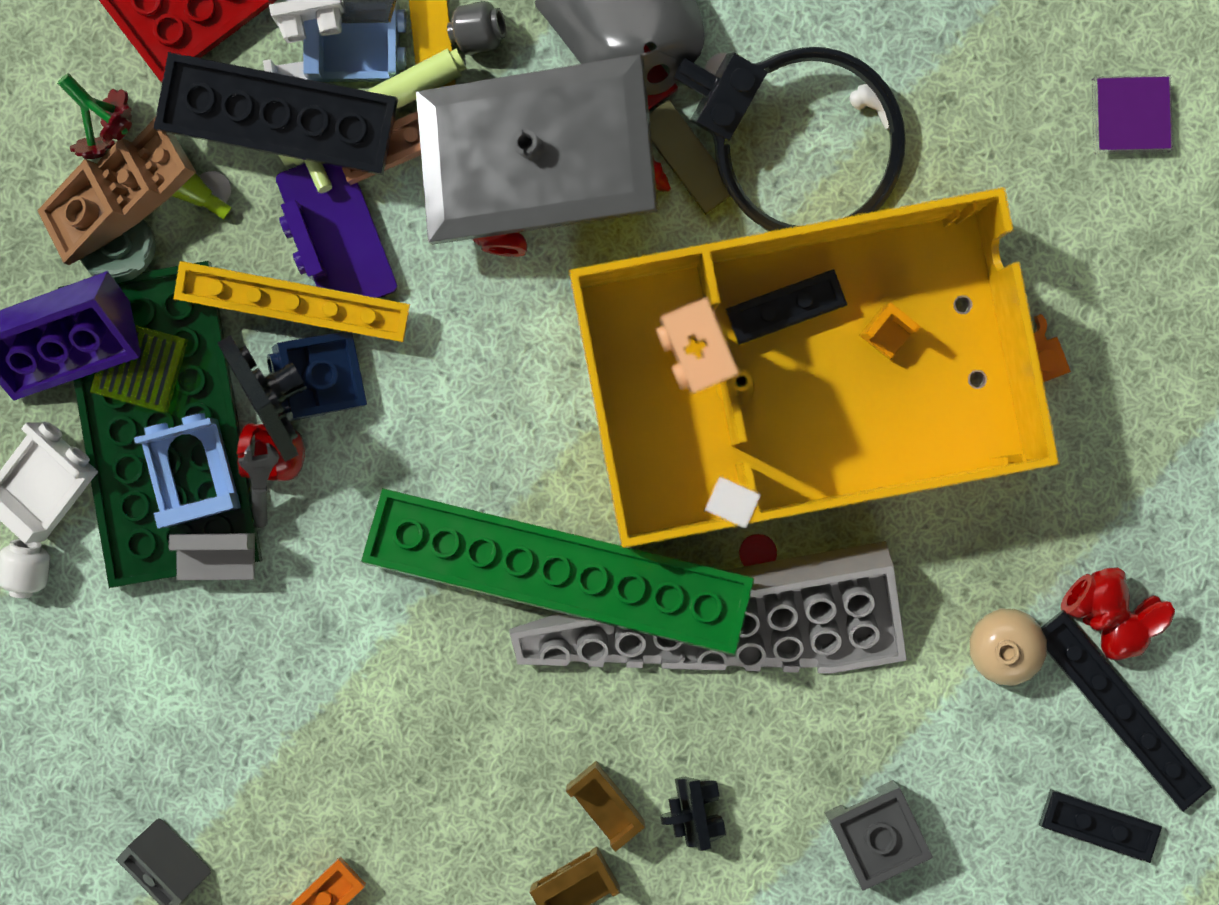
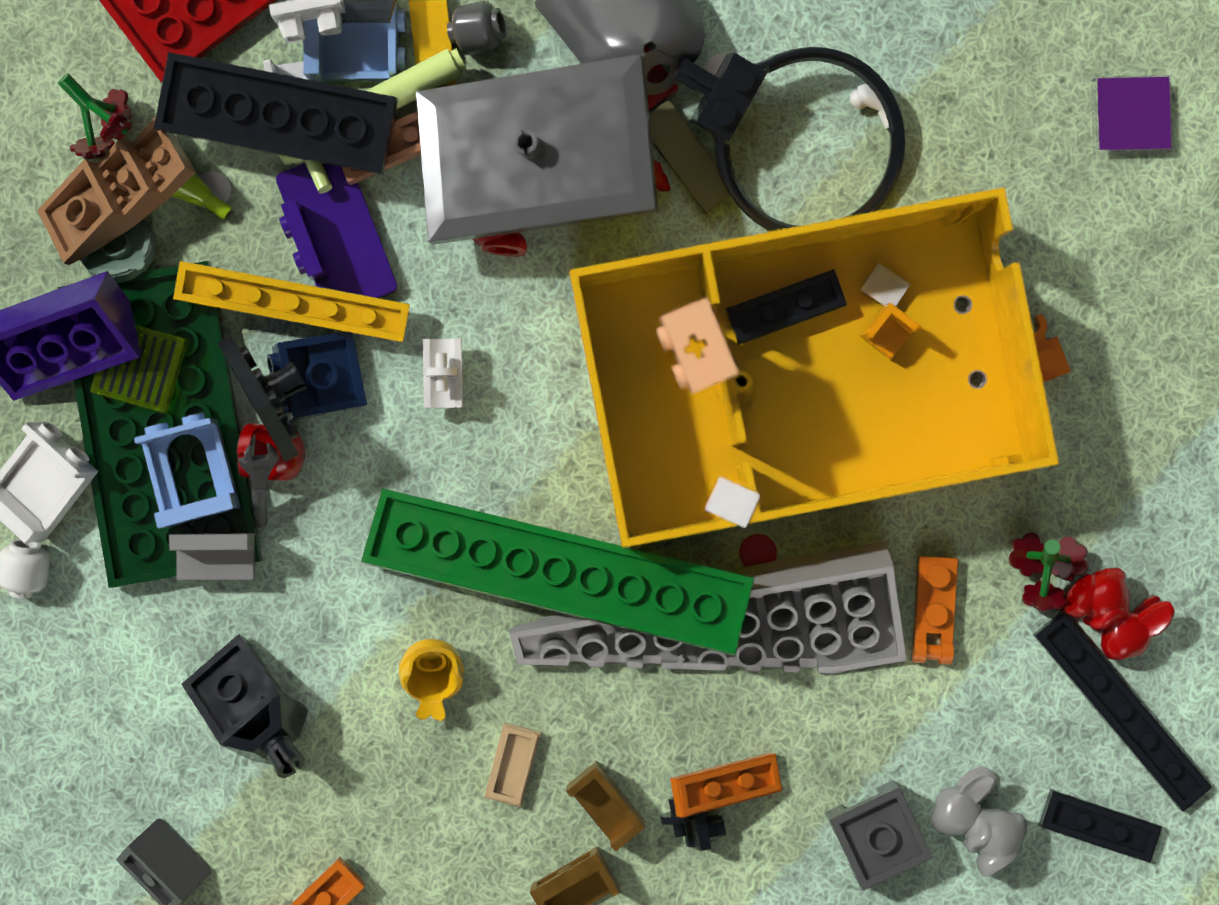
(248, 707): none -> black plate
(431, 673): none -> yellow hat
(443, 373): none -> white hips
(512, 764): none -> tan tile
(725, 784): none -> orange tile
(885, 286): none -> white piece
(934, 608): none -> orange plate
(988, 832): none -> light grey animal
(1008, 647): tan cylinder -> none
(1054, 558): none -> dark red plant

